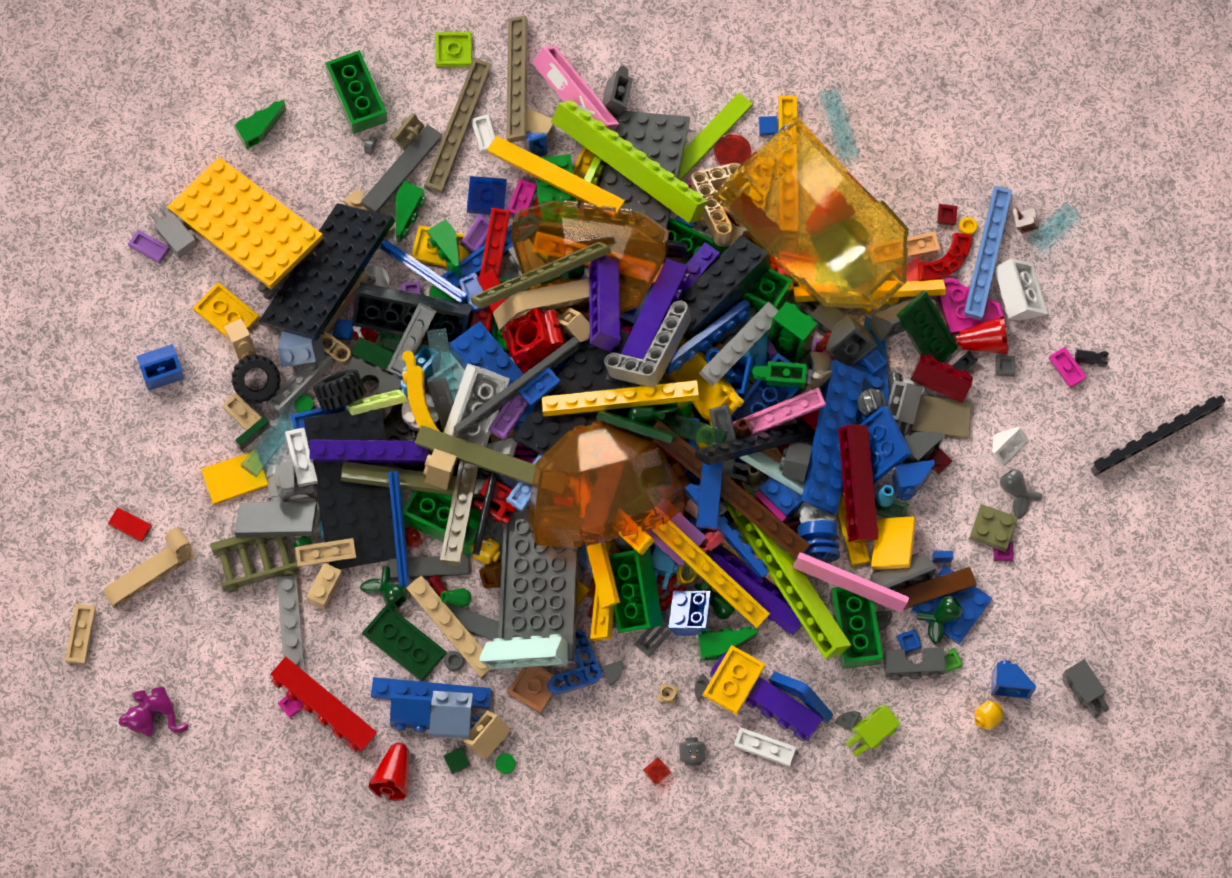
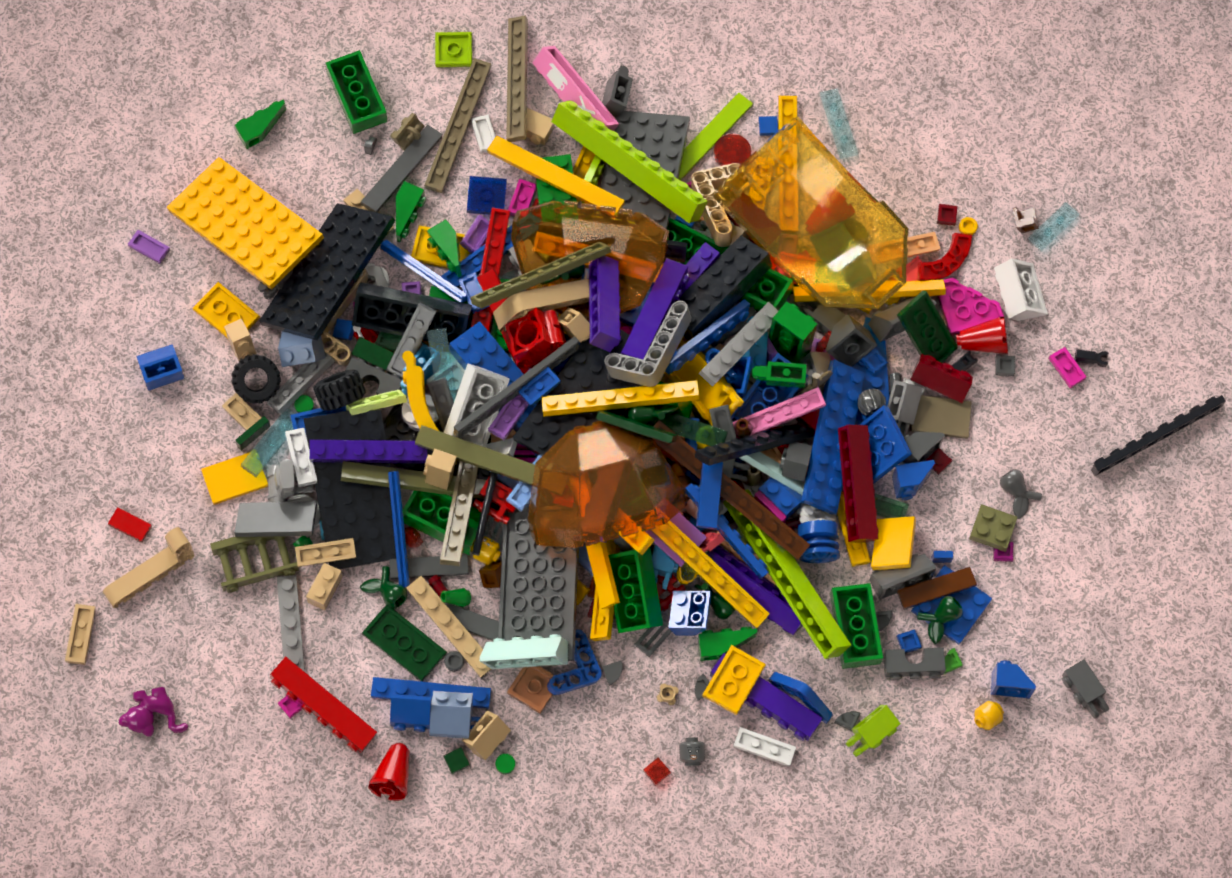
(173, 232): light grey hinge -> none
(536, 143): blue slope -> none
(851, 582): bright pink tile -> none
(885, 496): dark azure cone -> none
(987, 253): medium blue plate -> none
(1007, 444): white slope -> none

